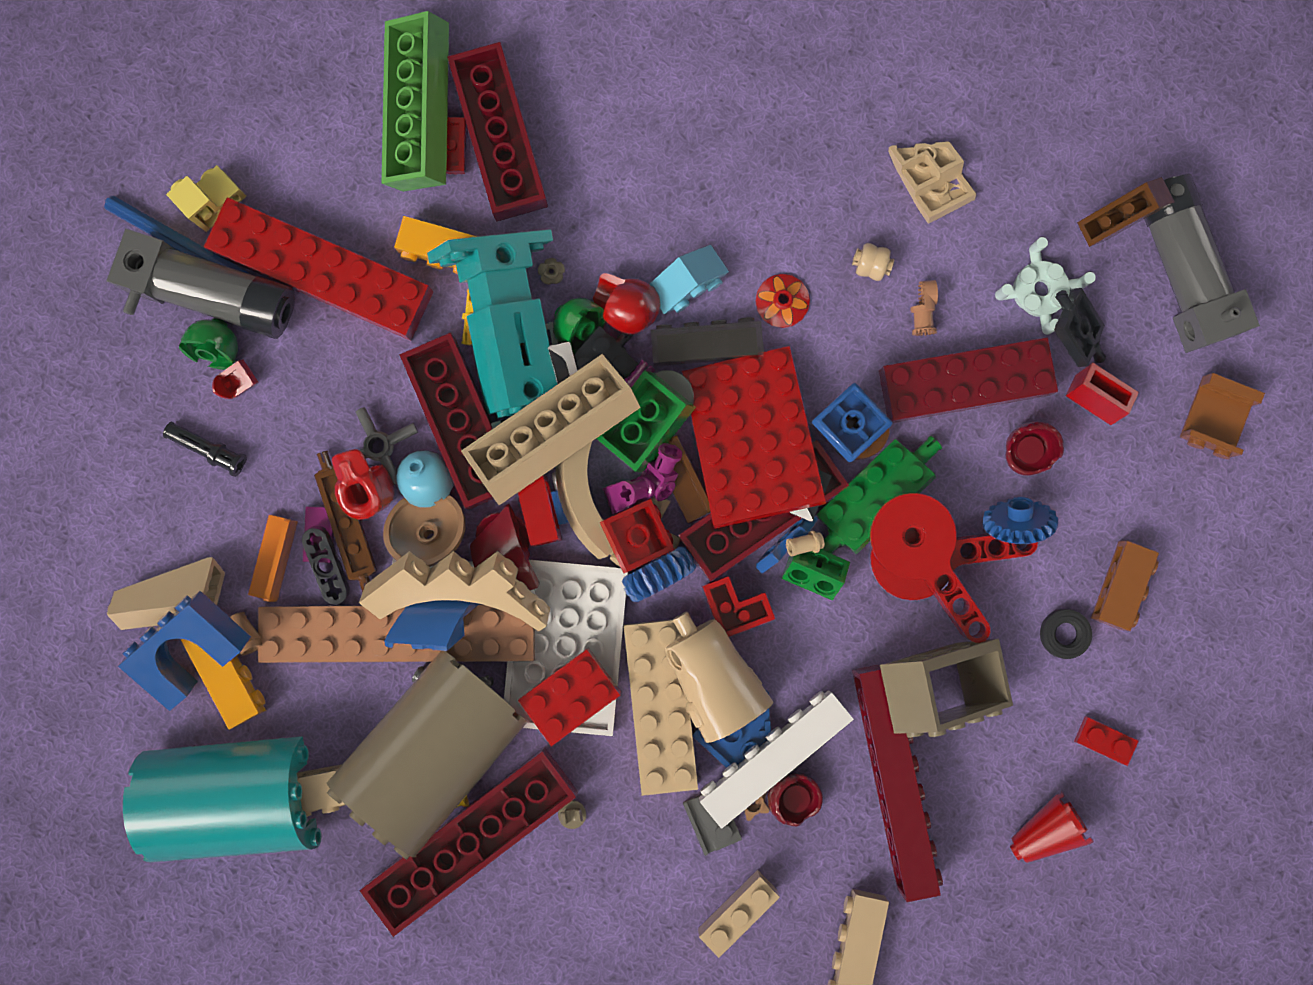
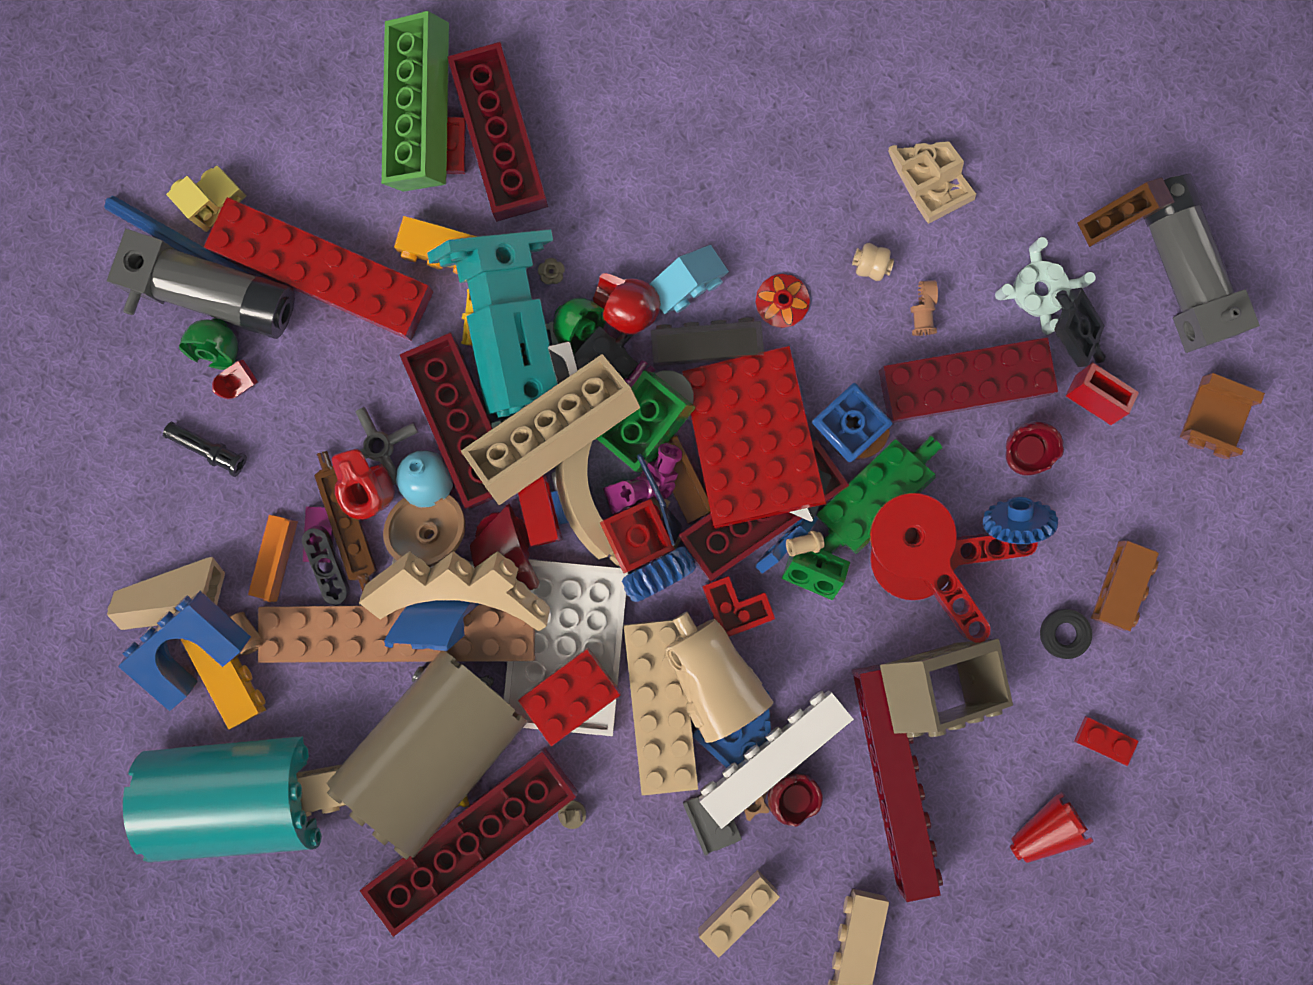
(672, 524): none -> dark blue piece

